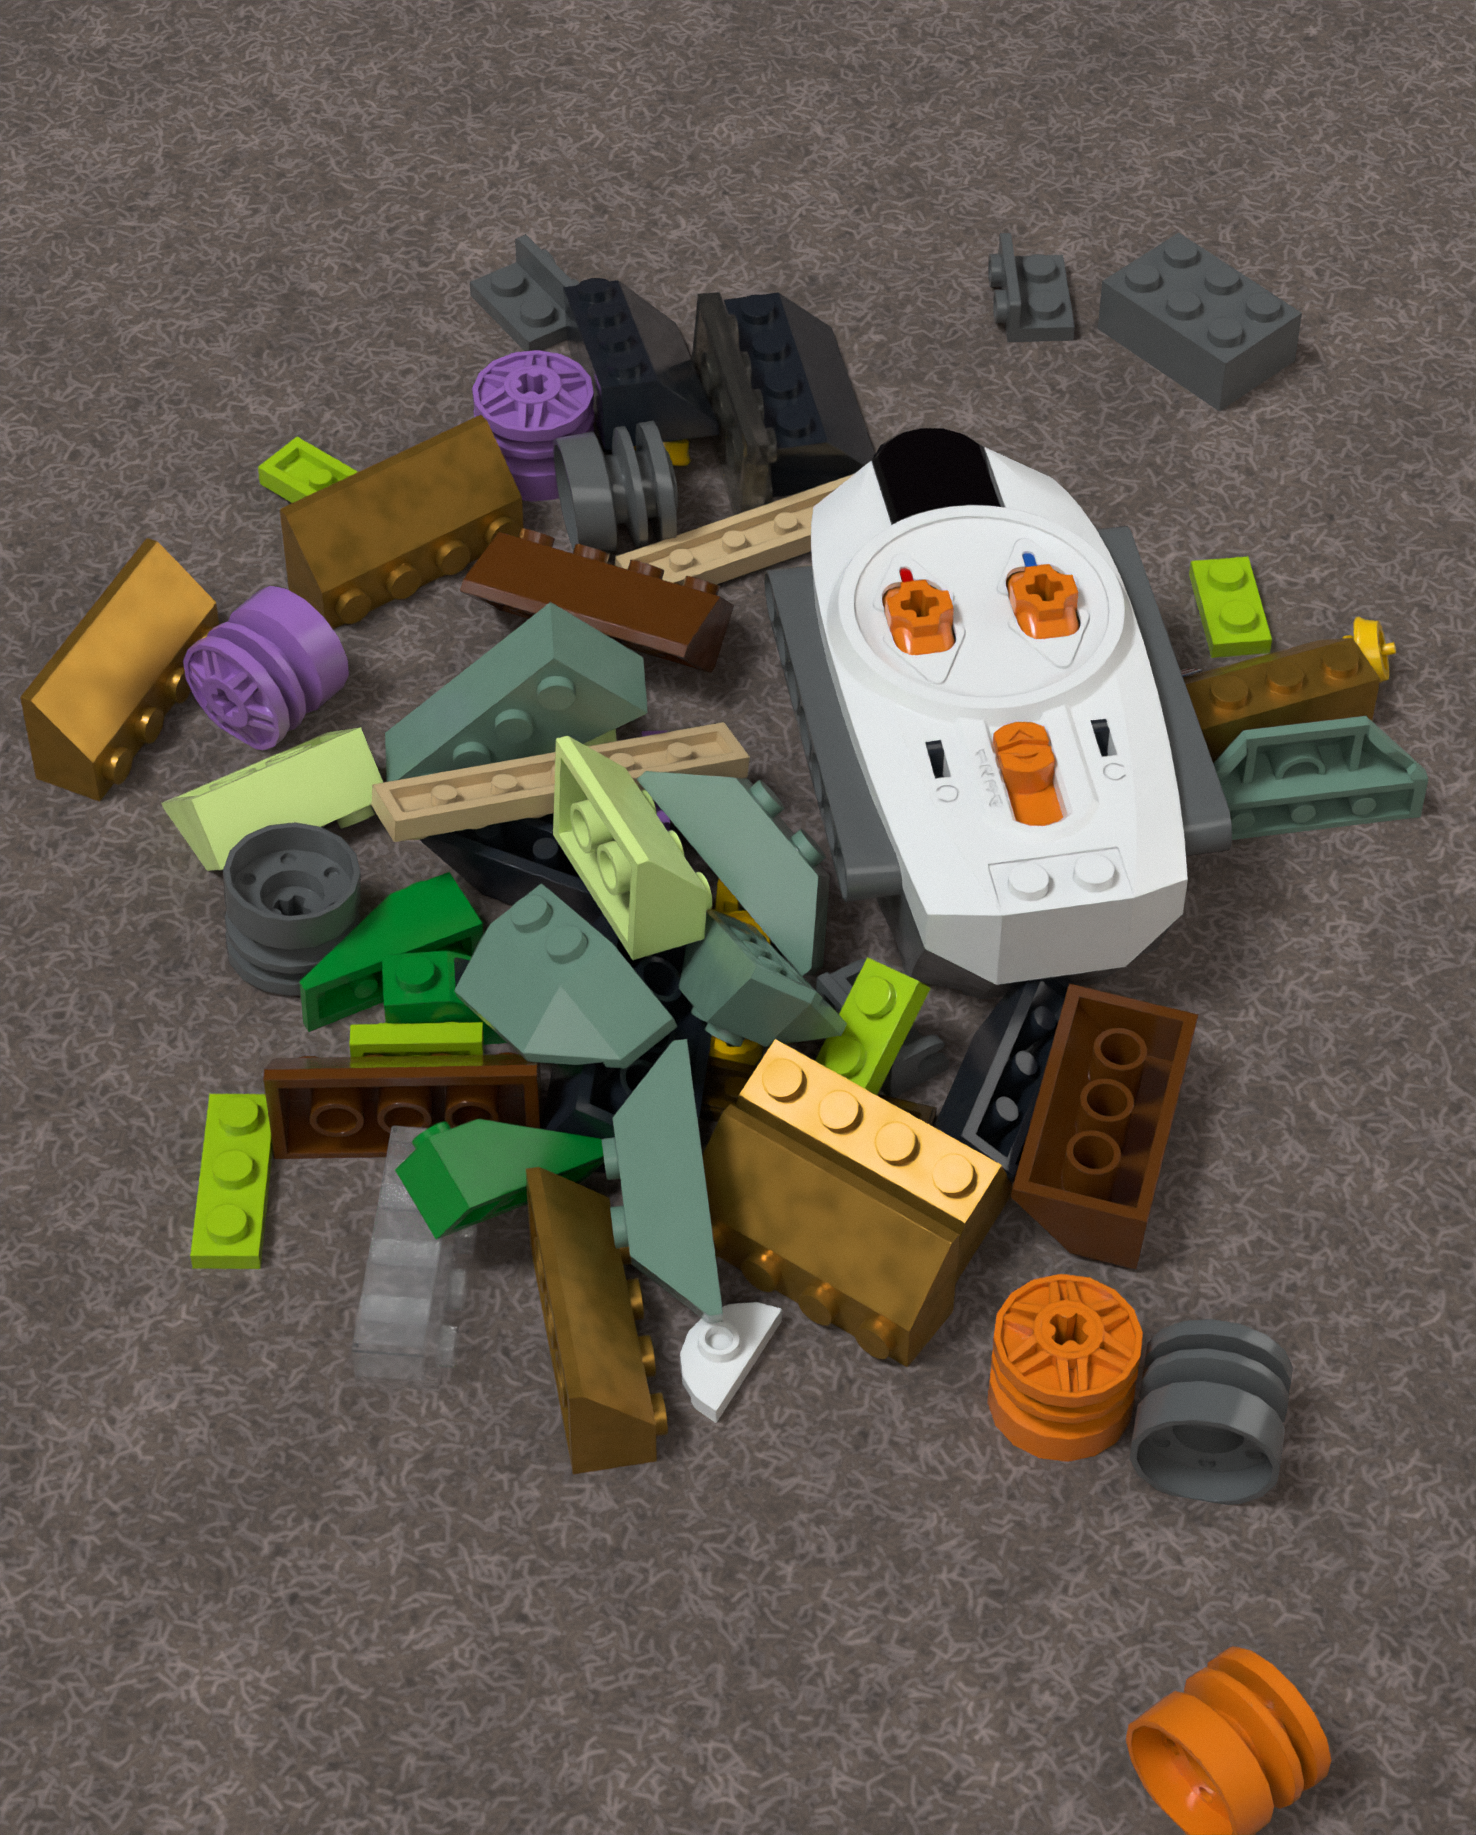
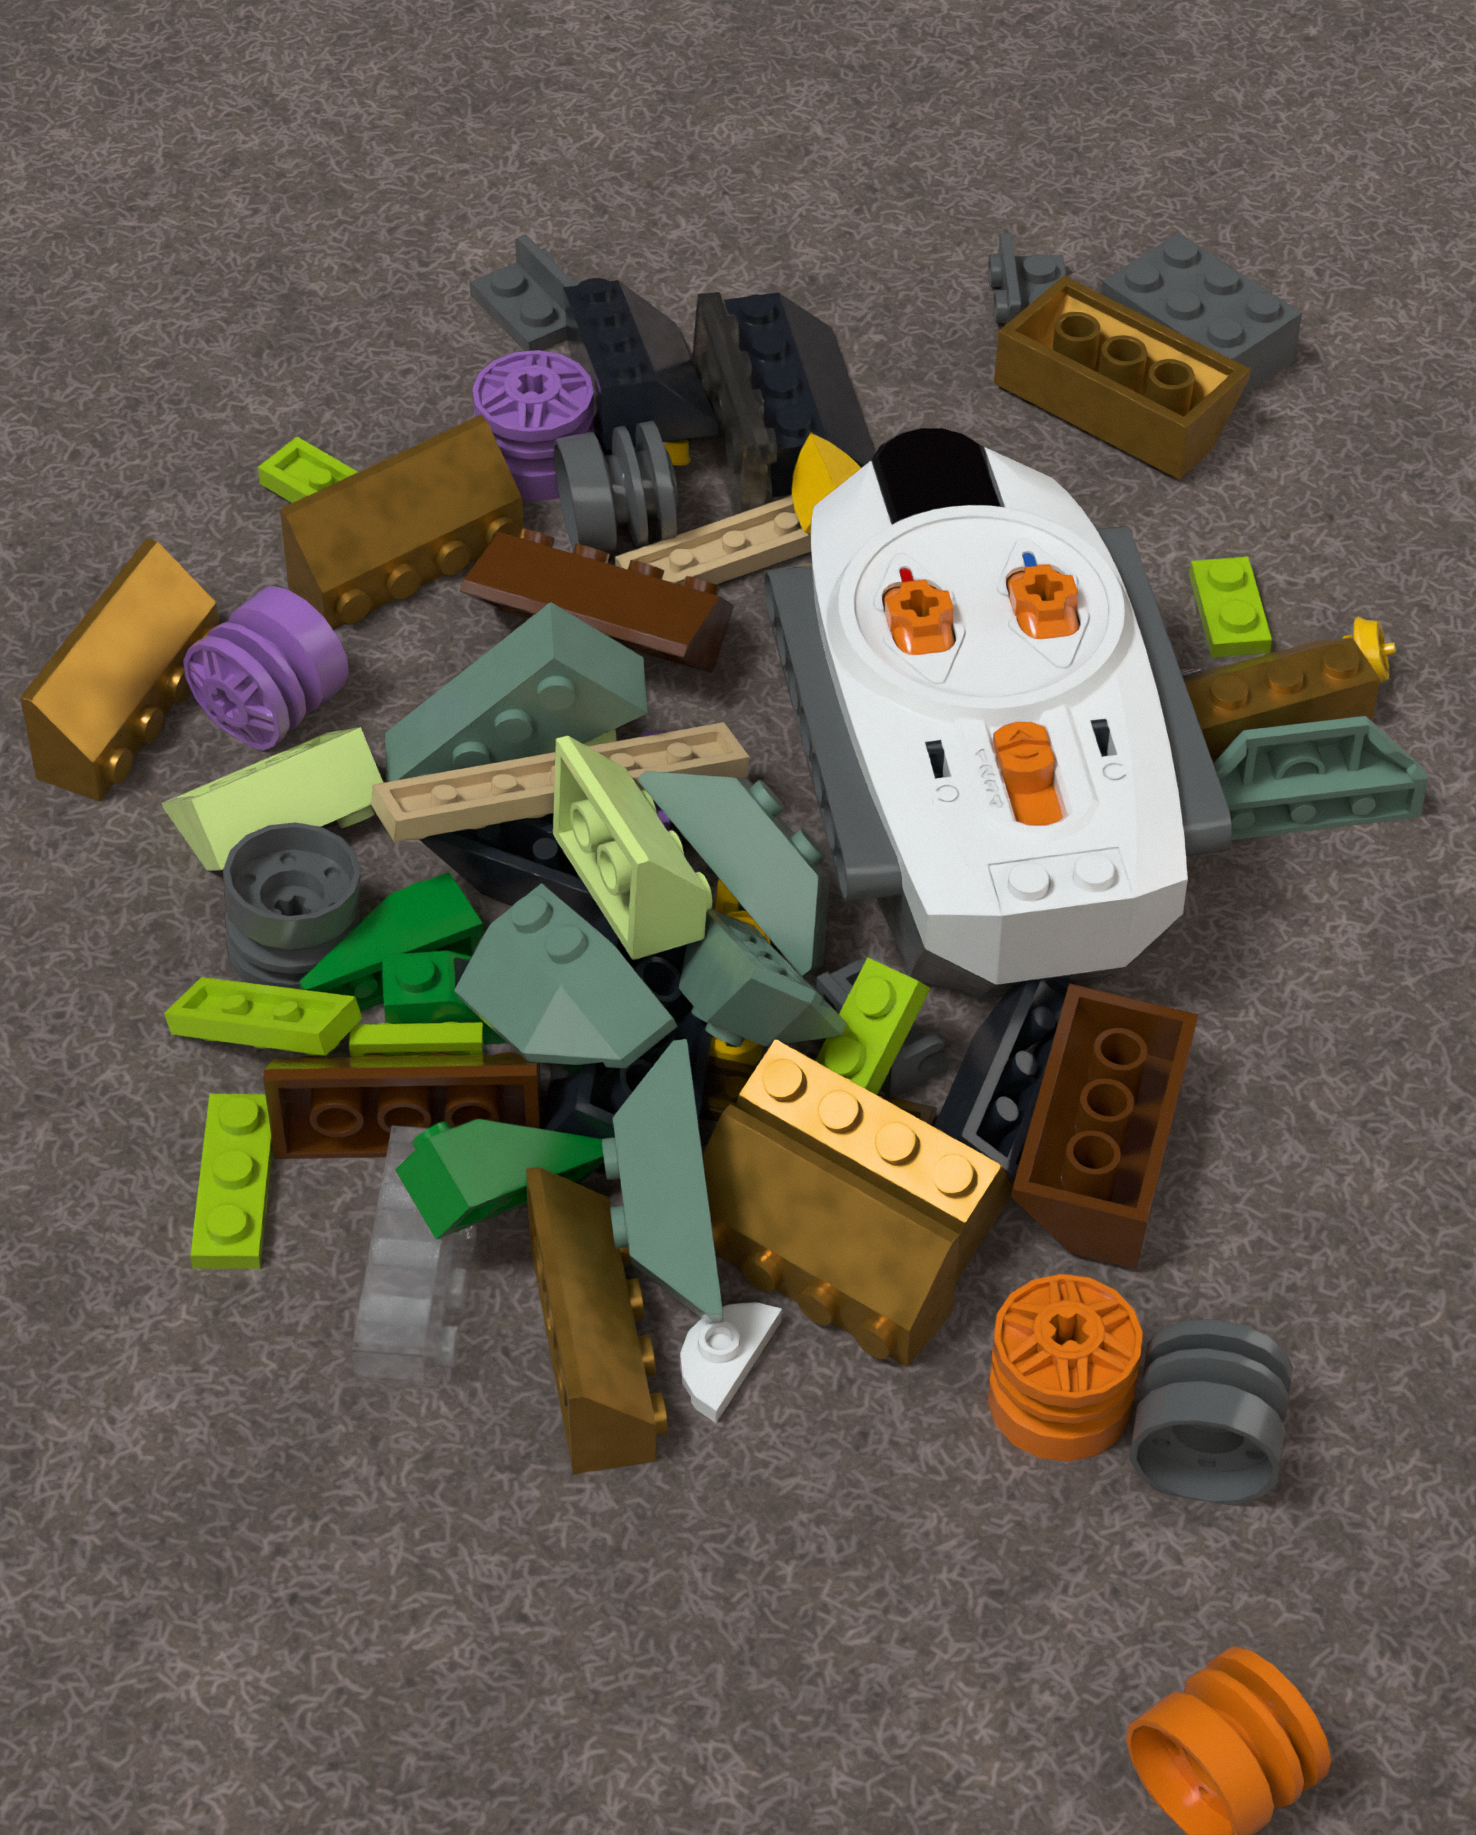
(263, 1016): none -> lime plate
(817, 474): none -> yellow brick
(1119, 375): none -> pearl gold slope

